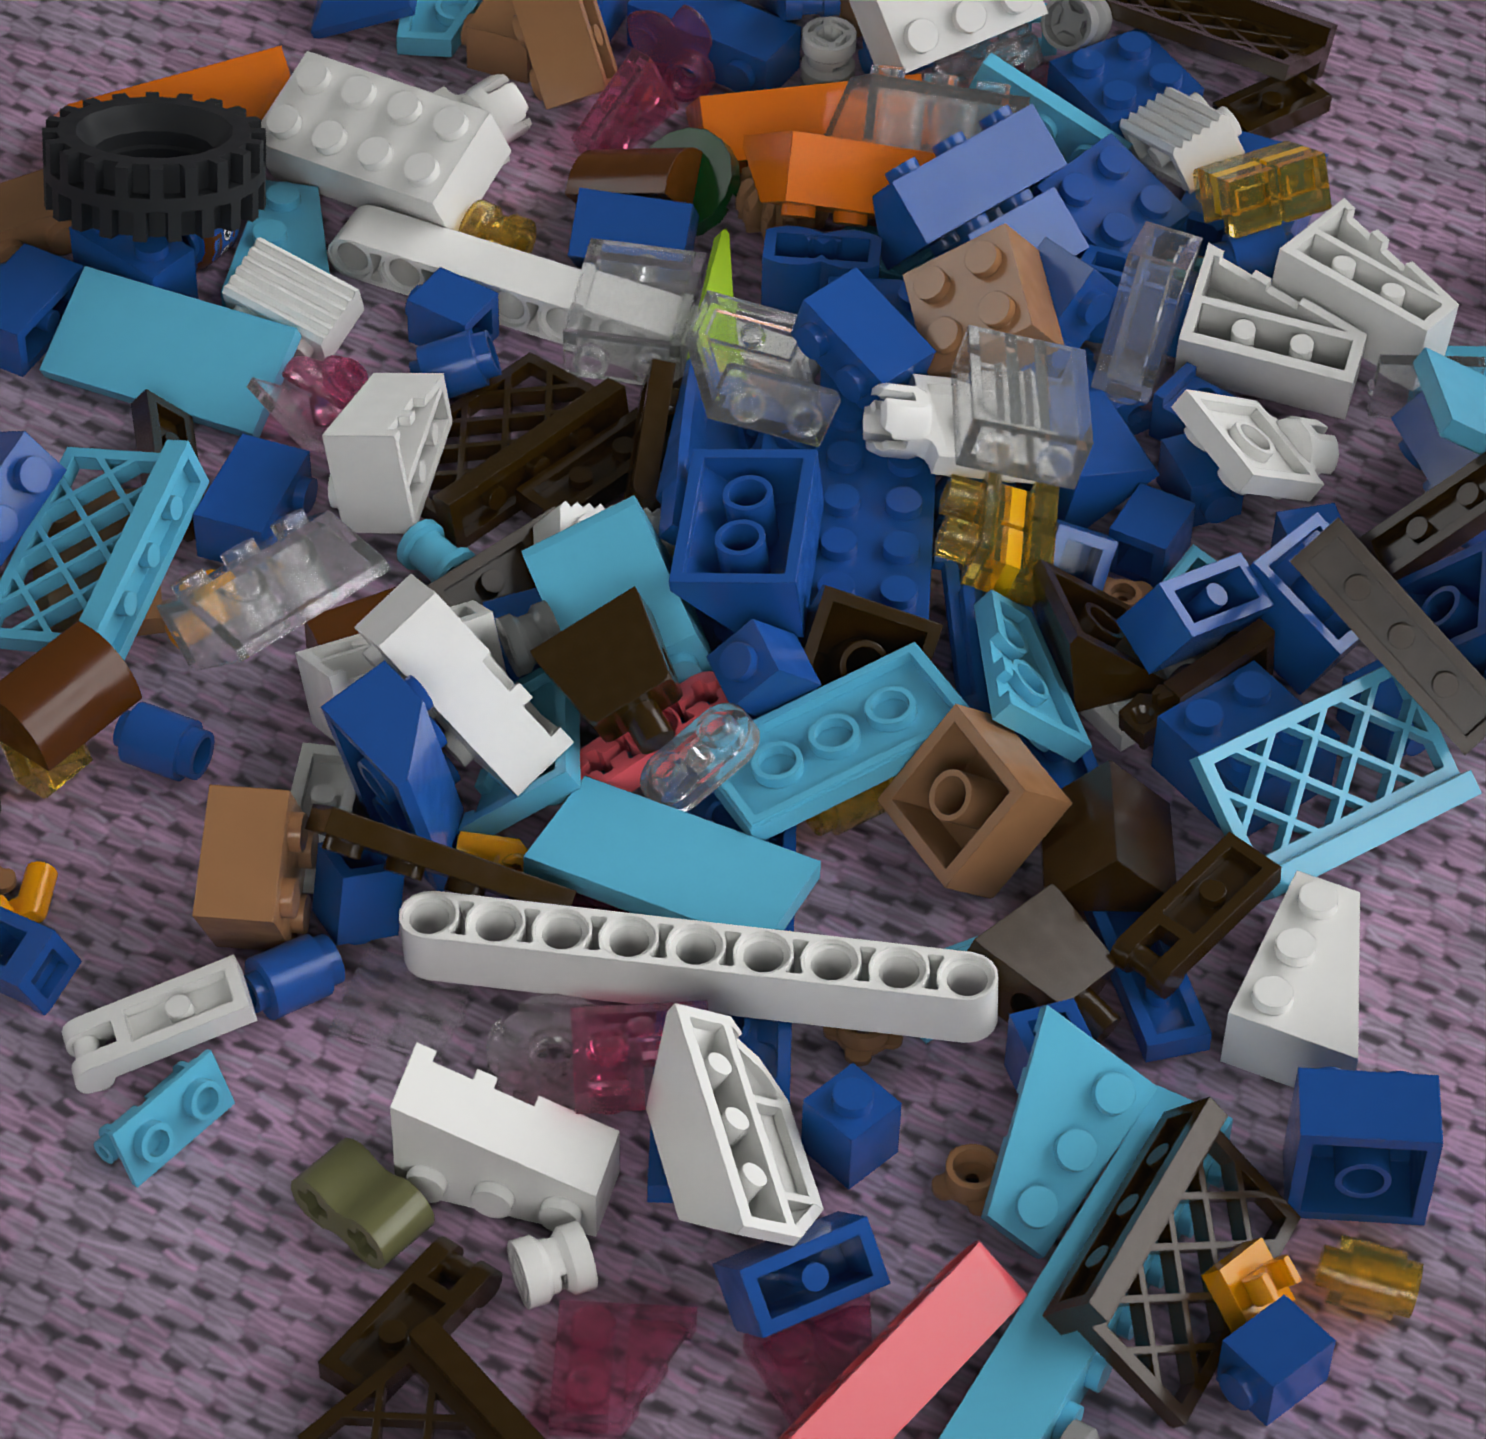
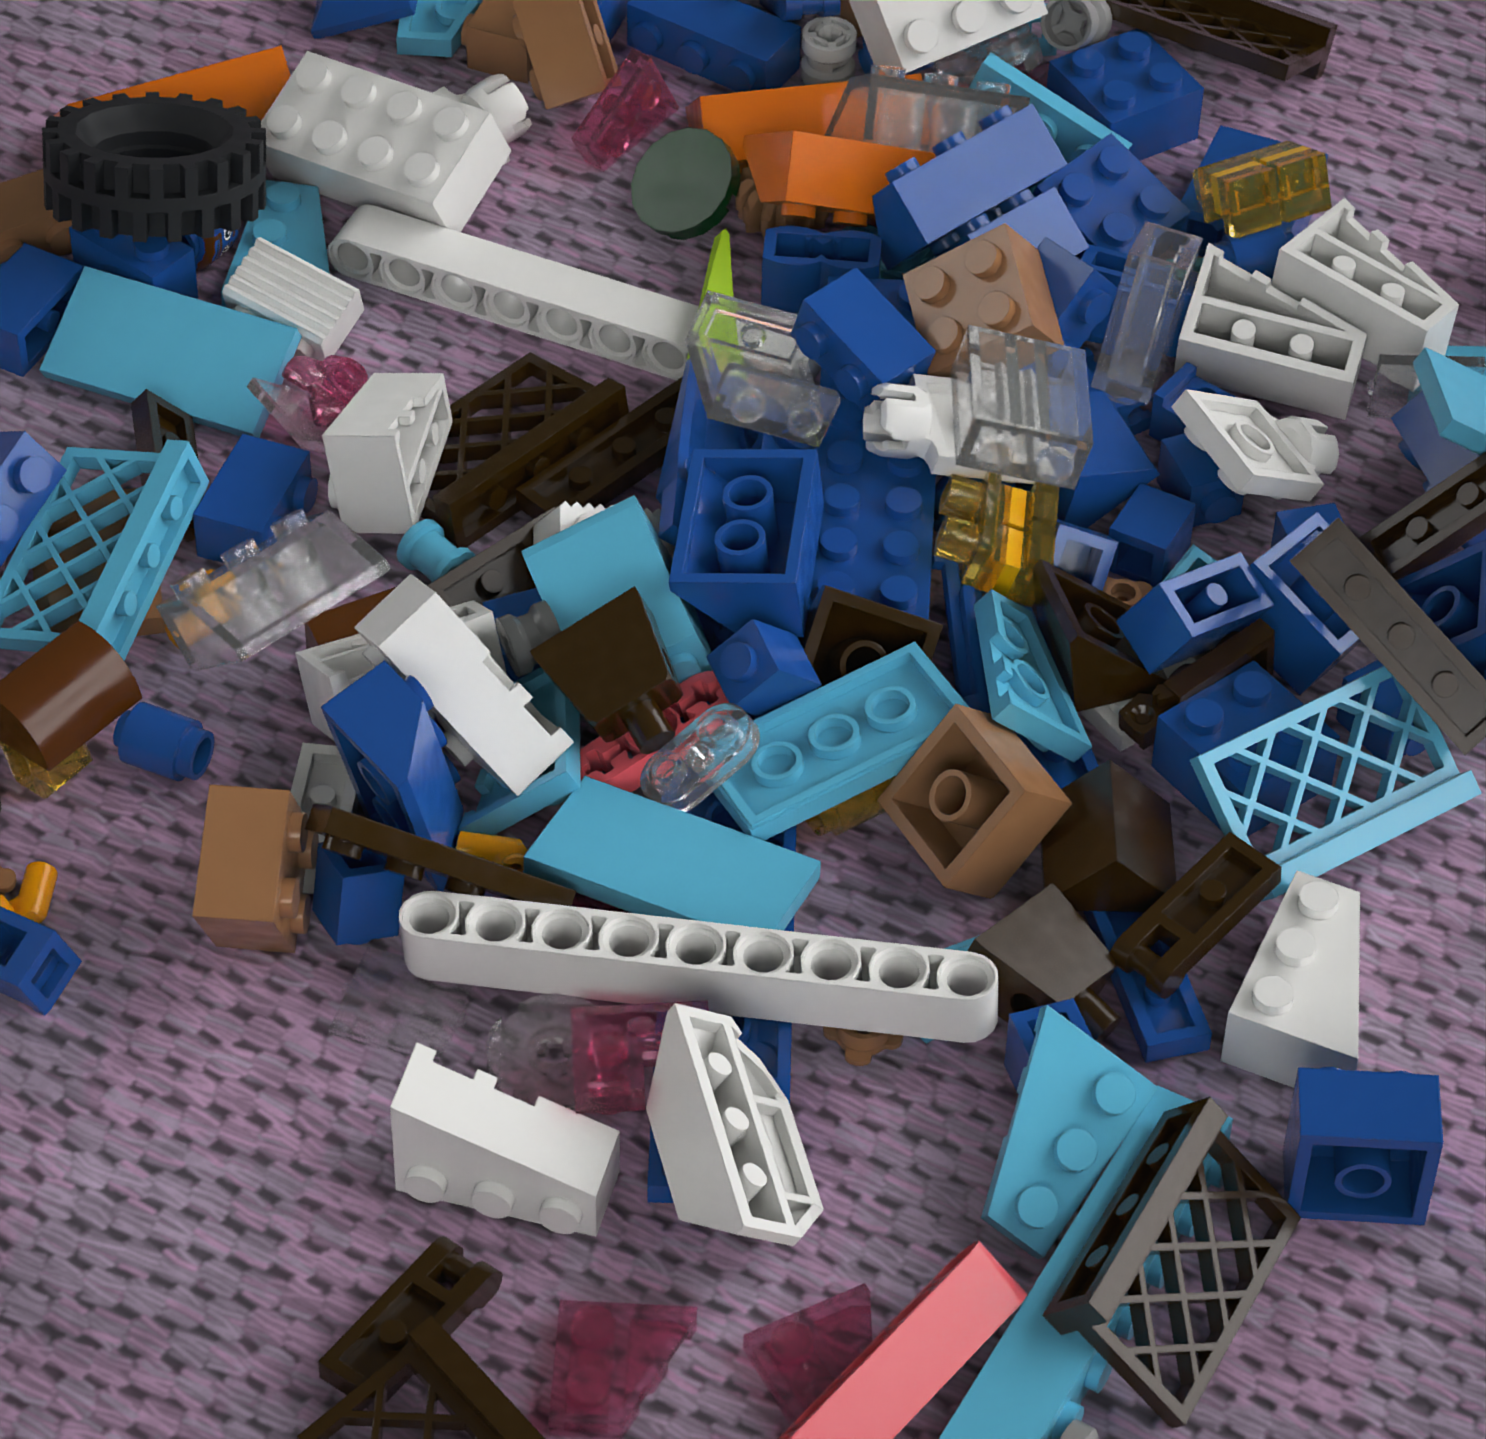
(157, 1023): white plate -> none
(167, 1119): medium azure hinge -> none
(293, 975): blue brick -> none
(362, 1203): olive axle -> none
(449, 306): blue brick -> none
(464, 358): blue brick -> none
(488, 223): clear yellow wheel -> none
(552, 1264): white wheel -> none
(630, 221): blue brick -> none
(630, 309): clear panel -> none
(637, 171): reddish brown brick -> none
(649, 443): dark brown plate -> none
(676, 45): clear pink plate -> none
(787, 1284): blue brick -> none
(850, 1125): blue brick -> none
(963, 1163): medium nougat plate -> none
(1181, 135): white brick -> none
(1249, 1281): light orange tile -> none
(1274, 1360): blue brick -> none
(1276, 104): dark brown hinge -> none
(1369, 1278): clear yellow brick -> none

